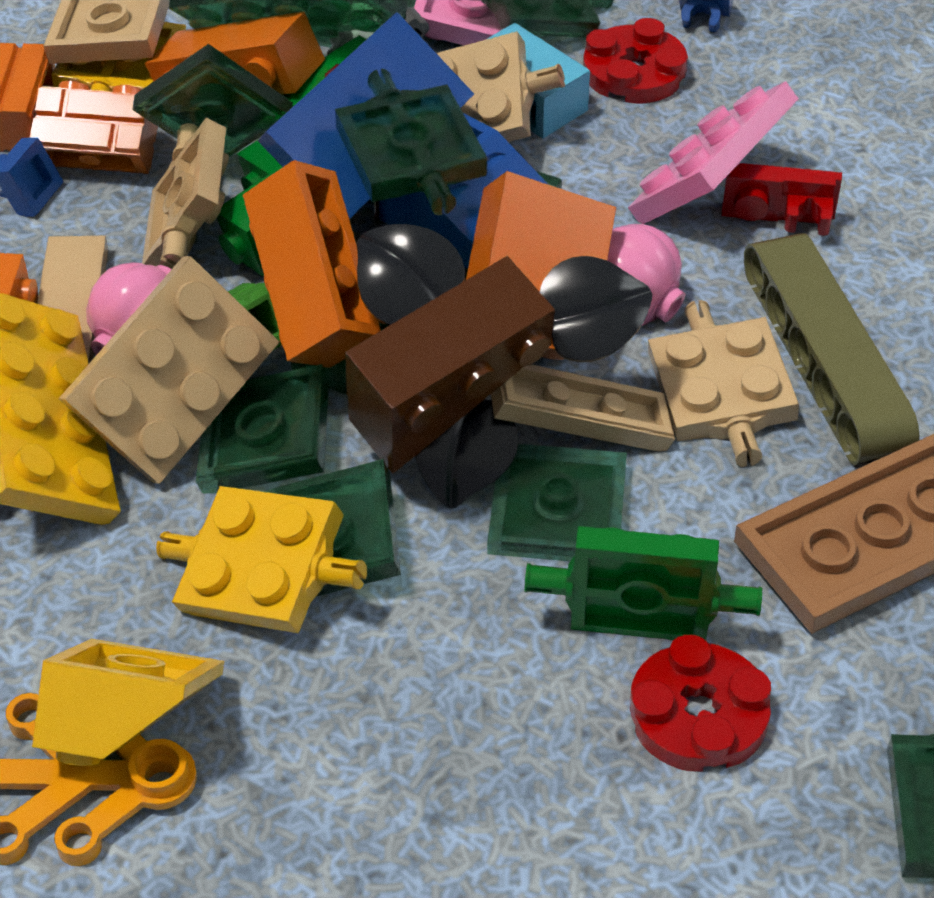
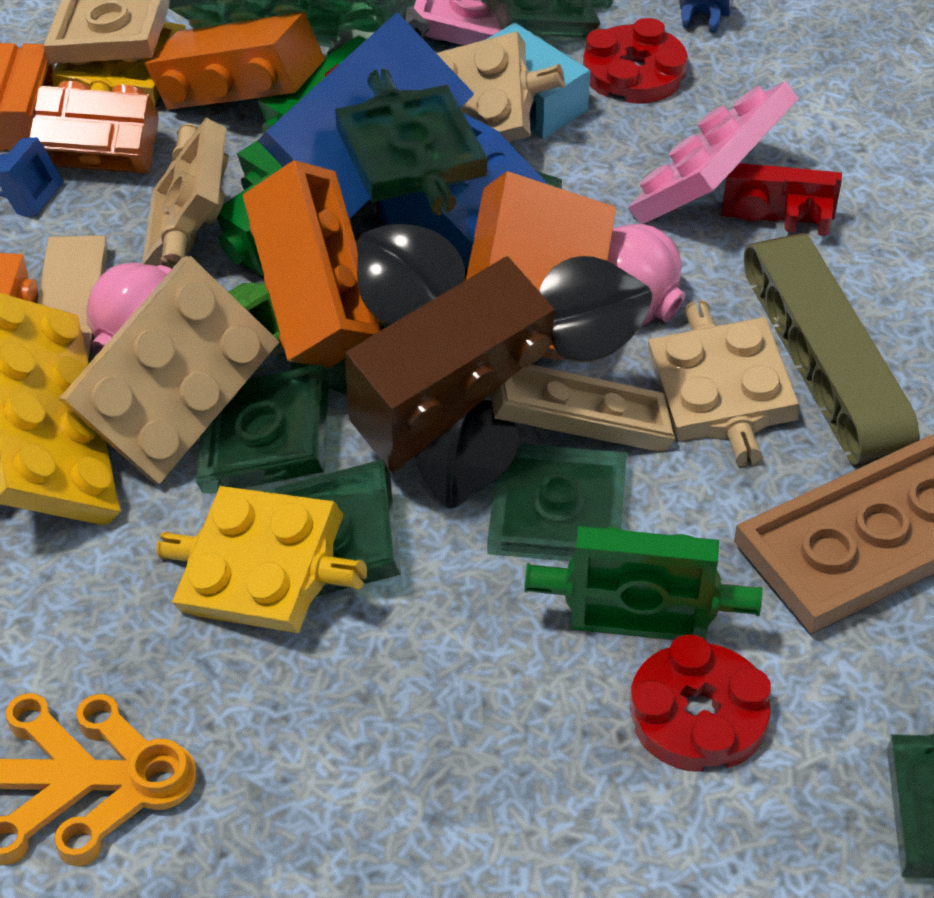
(109, 694): yellow slope -> none
(213, 89): clear green plate -> none

